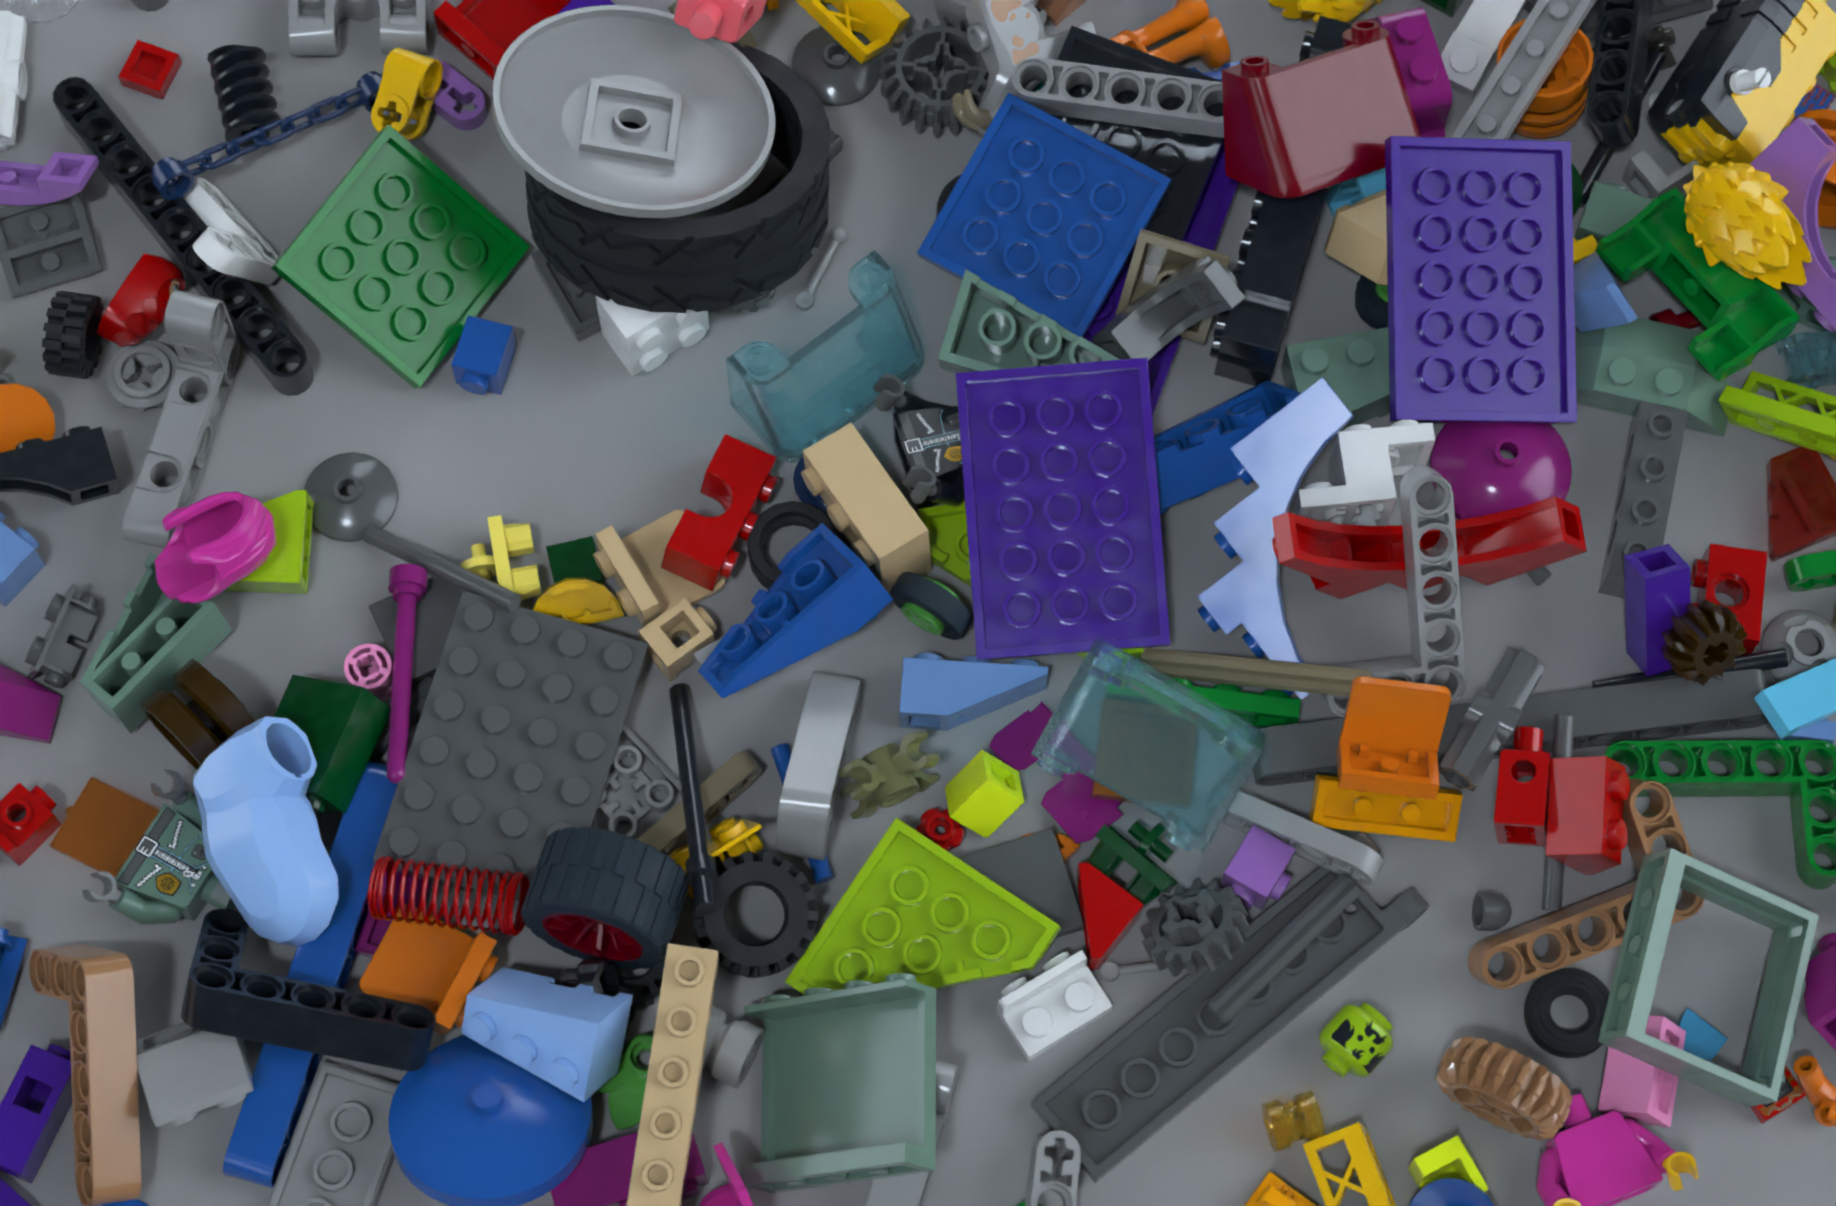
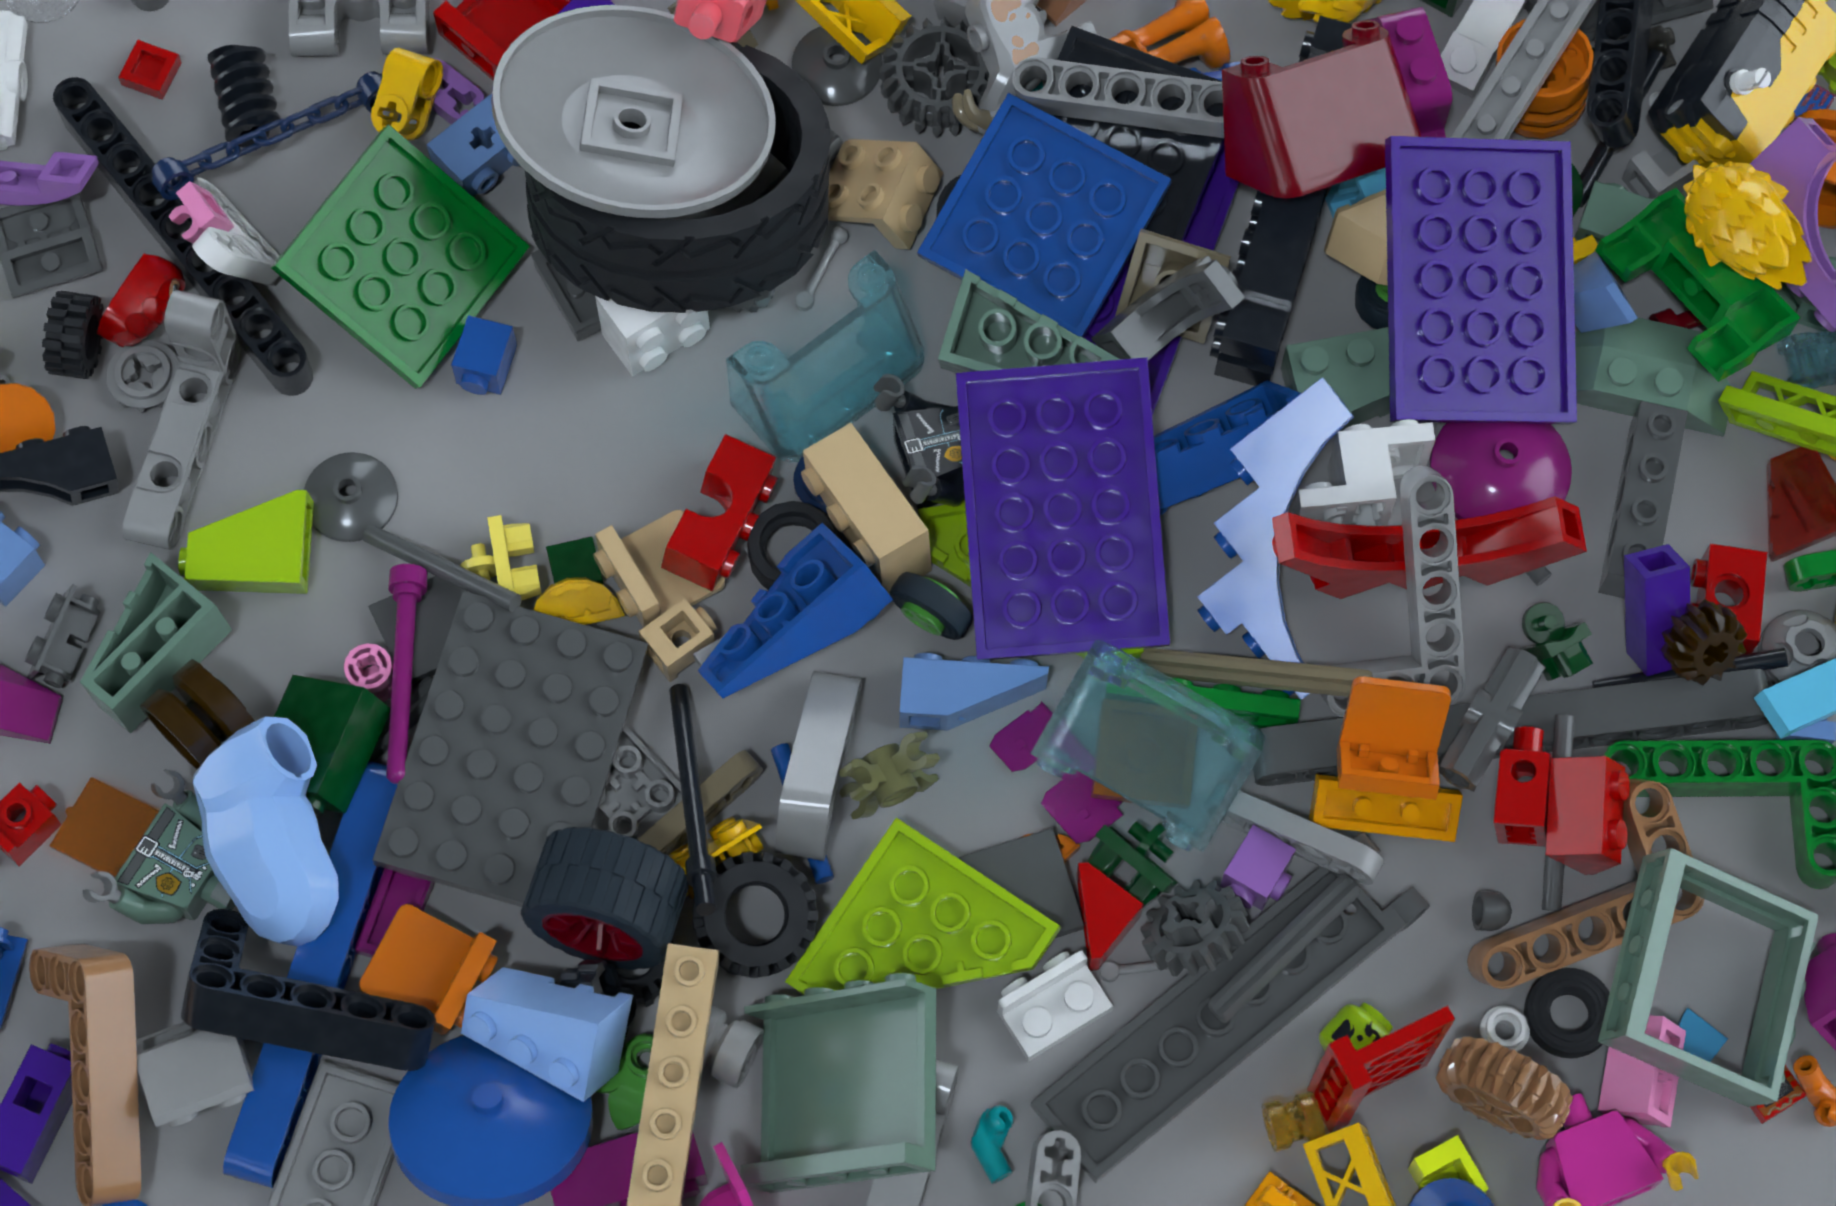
(203, 210): none -> bright pink tile
(213, 546): dark pink hair -> none
(472, 150): none -> medium blue brick
(506, 923): red piece -> none
(883, 186): none -> tan bracket
(934, 818): red plate -> none
(984, 794): neon yellow panel -> none
(989, 1139): none -> teal arm
(1351, 1075): none -> red fence
(1513, 1019): none -> white plate
(1555, 644): none -> dark green hips

